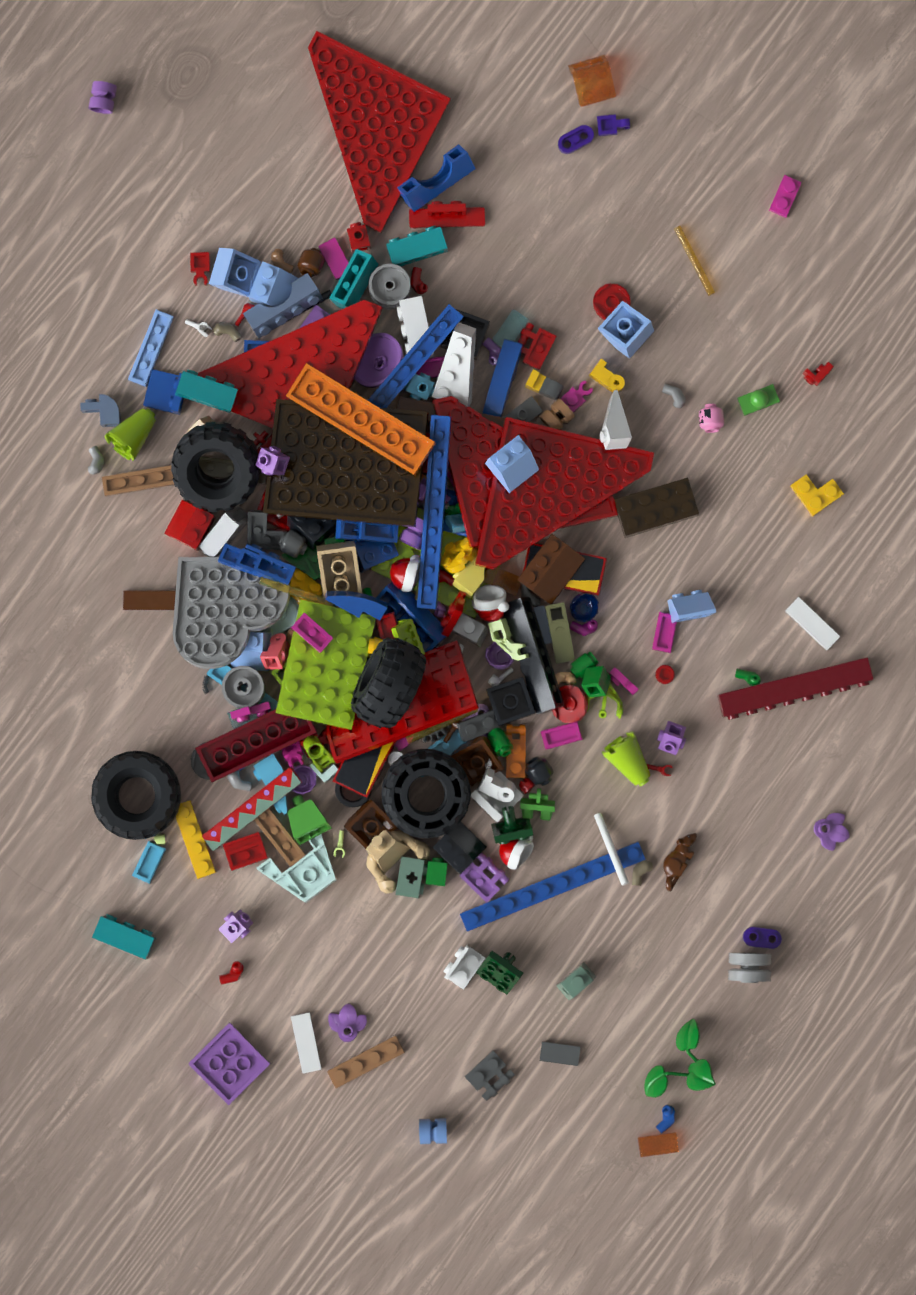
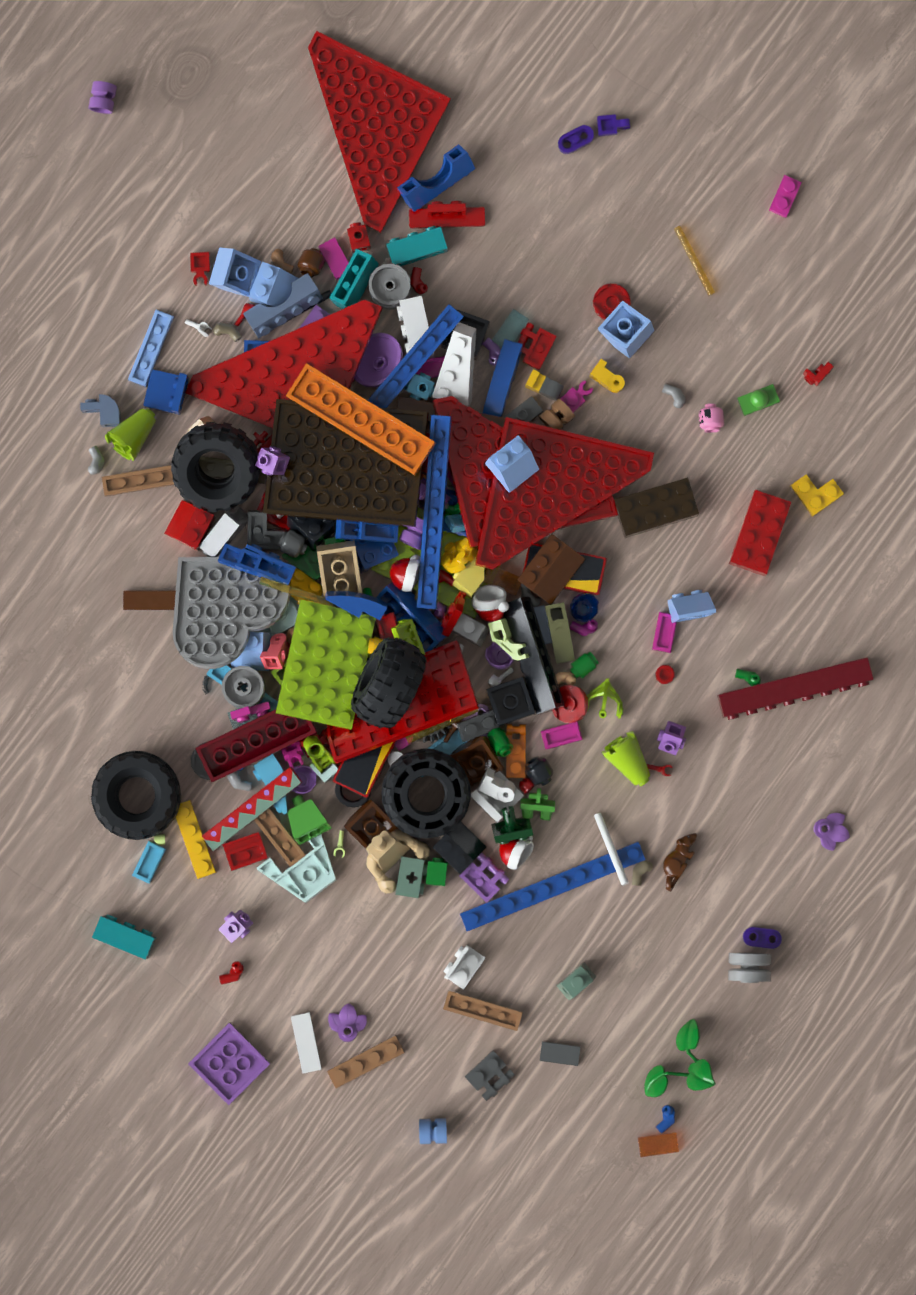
(206, 391): teal brick -> none
(312, 632): dark pink plate -> none
(482, 1010): none -> medium nougat plate
(500, 971): dark green plate -> none
(592, 80): clear orange bracket -> none
(596, 681): green brick -> none
(615, 429): white slope -> none
(619, 679): dark pink plate -> none
(760, 533): none -> red brick
(812, 623): white tile -> none

